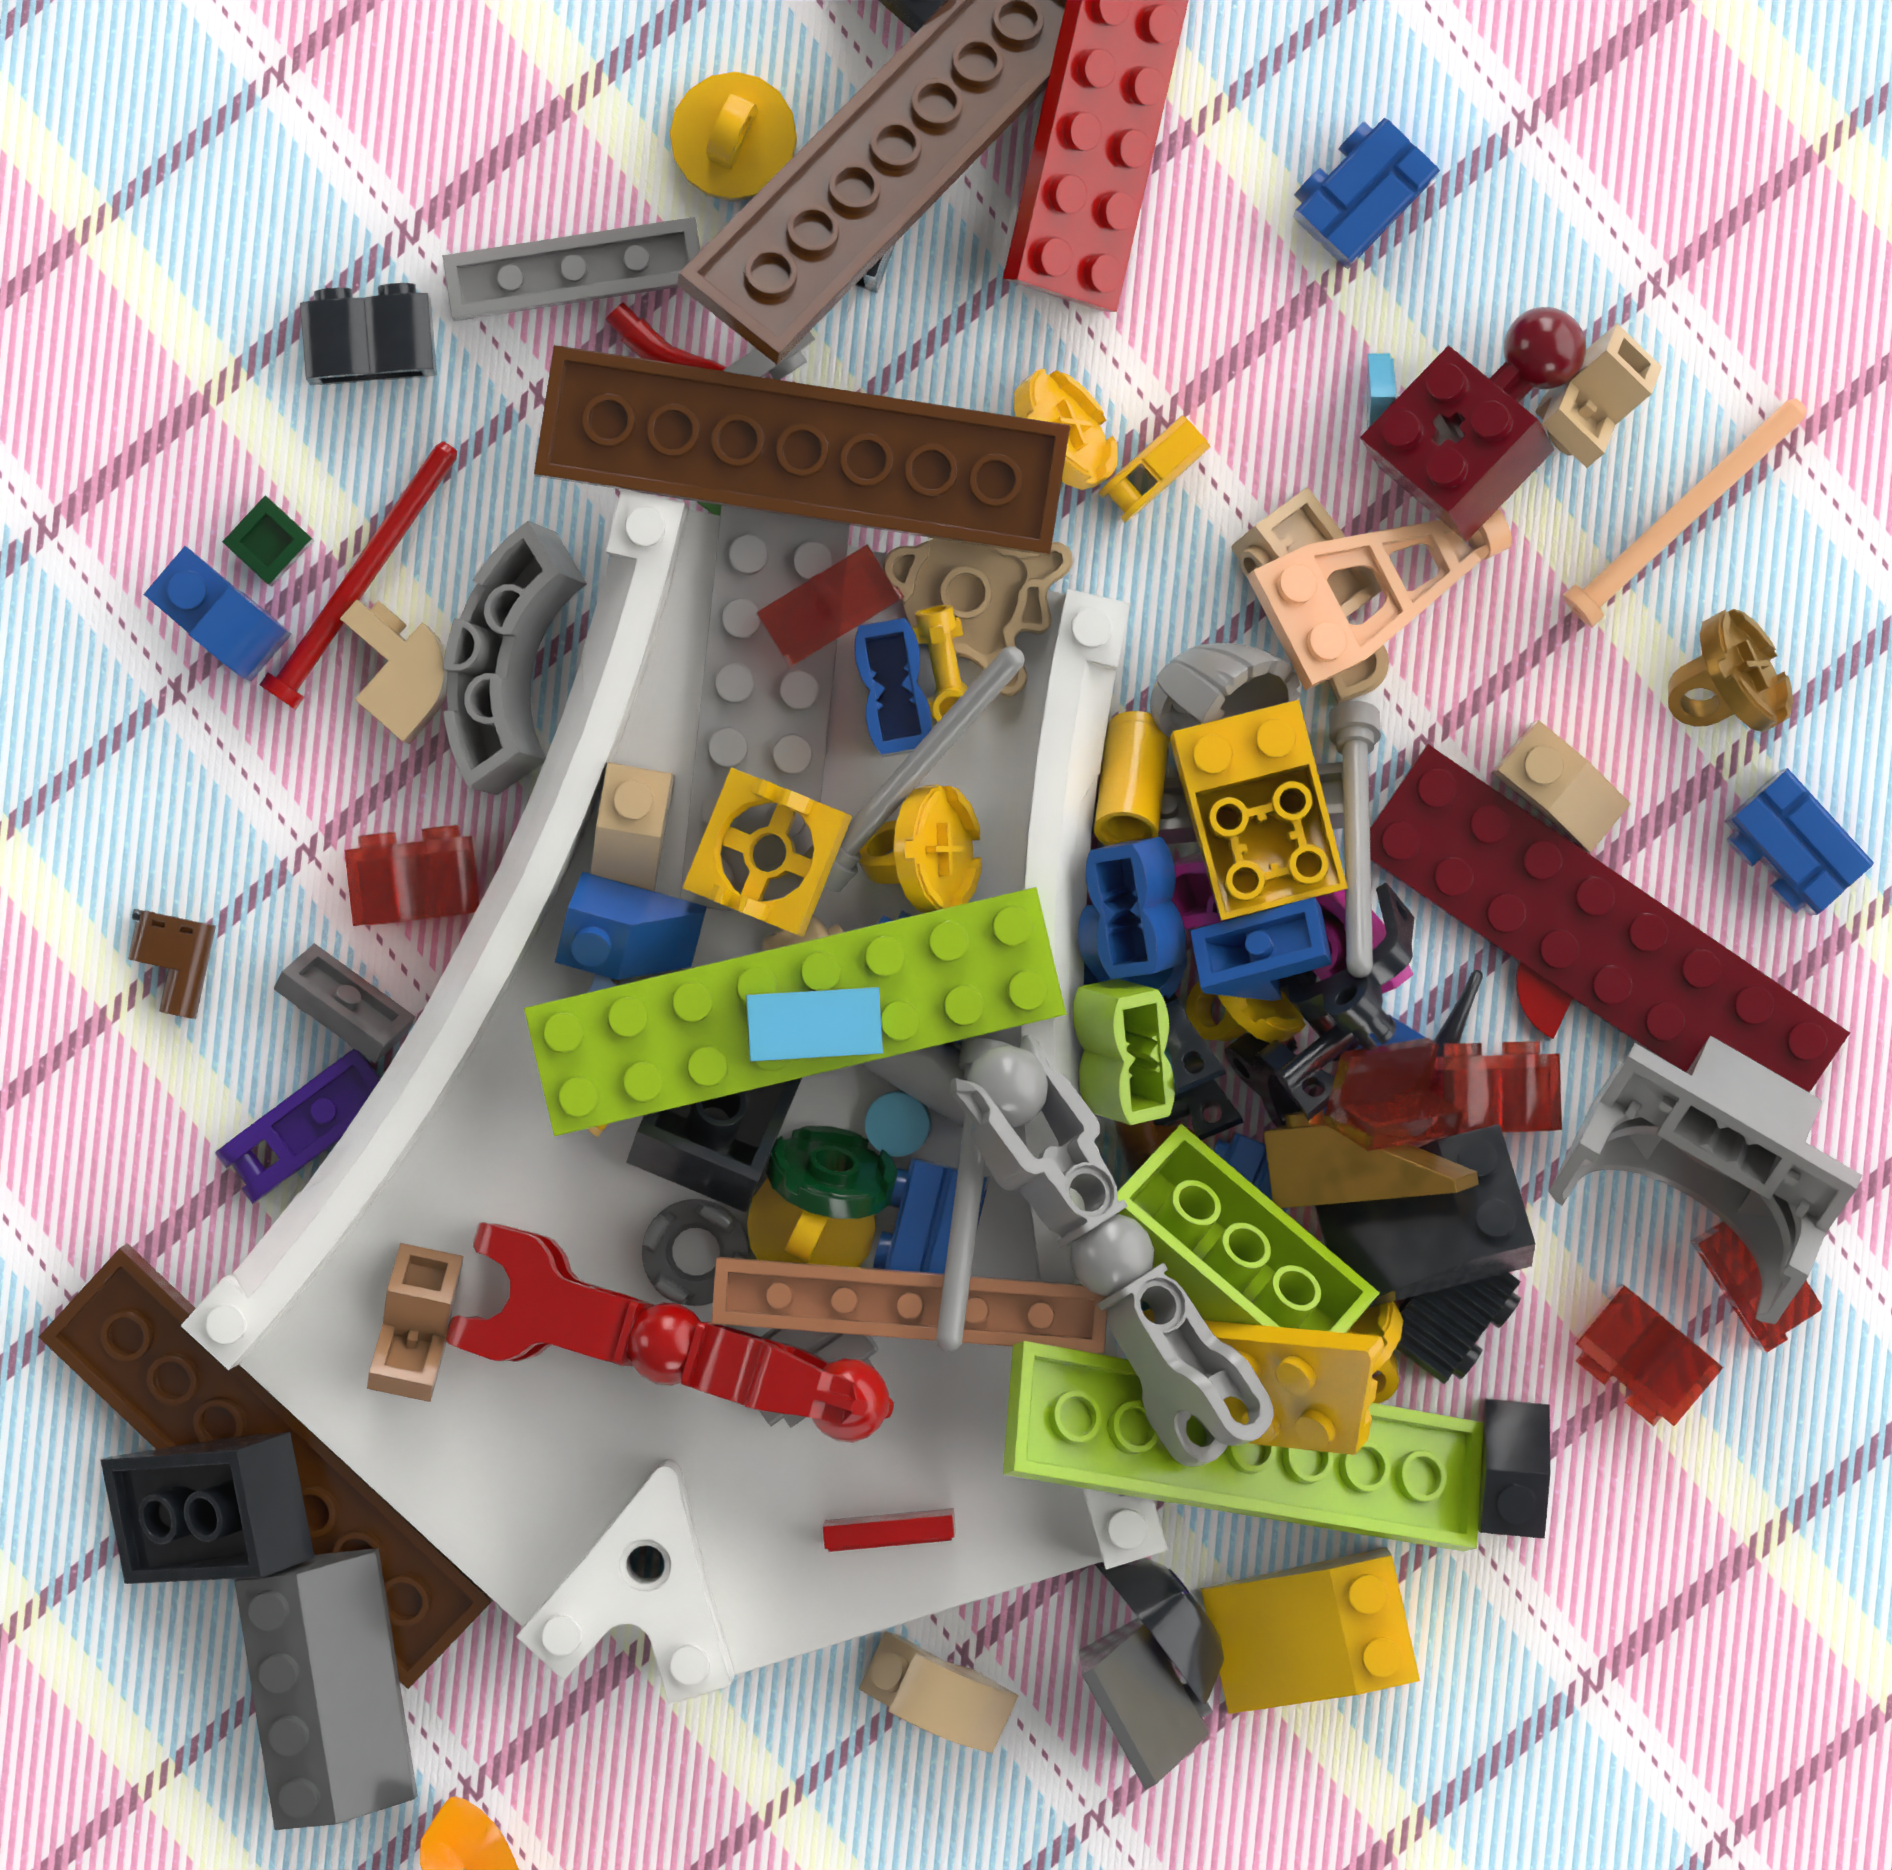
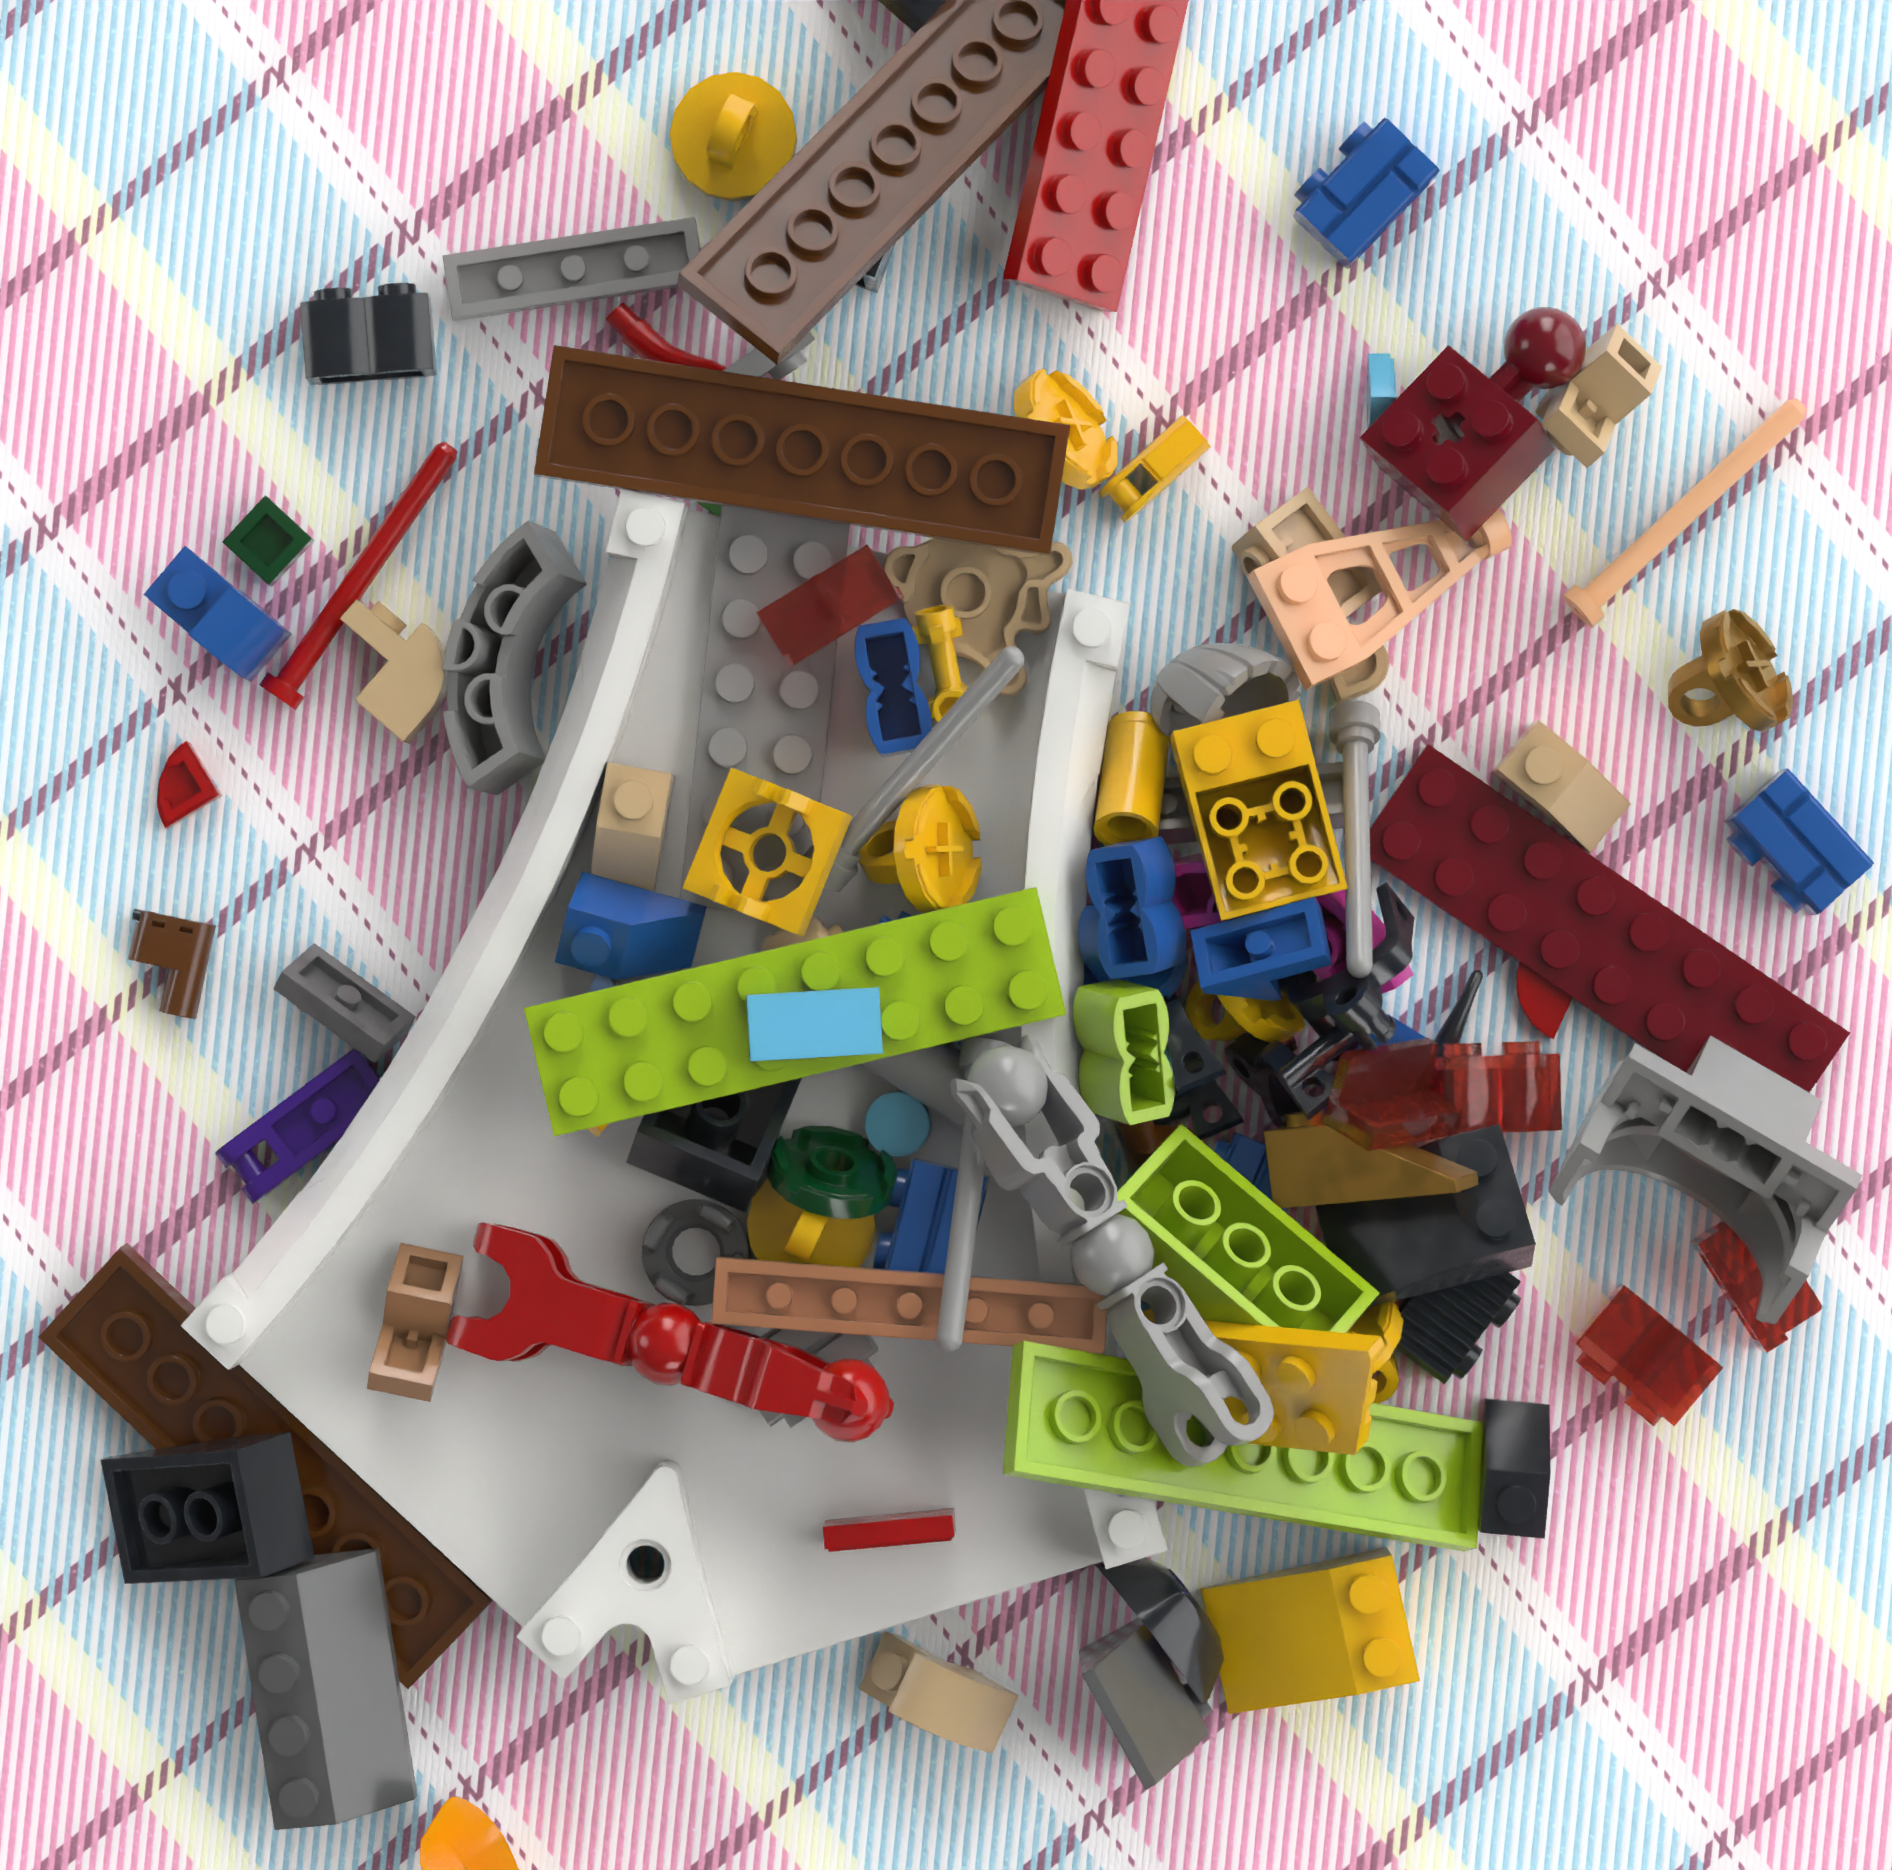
(184, 786): none -> red tile
(413, 878): clear red brick -> none

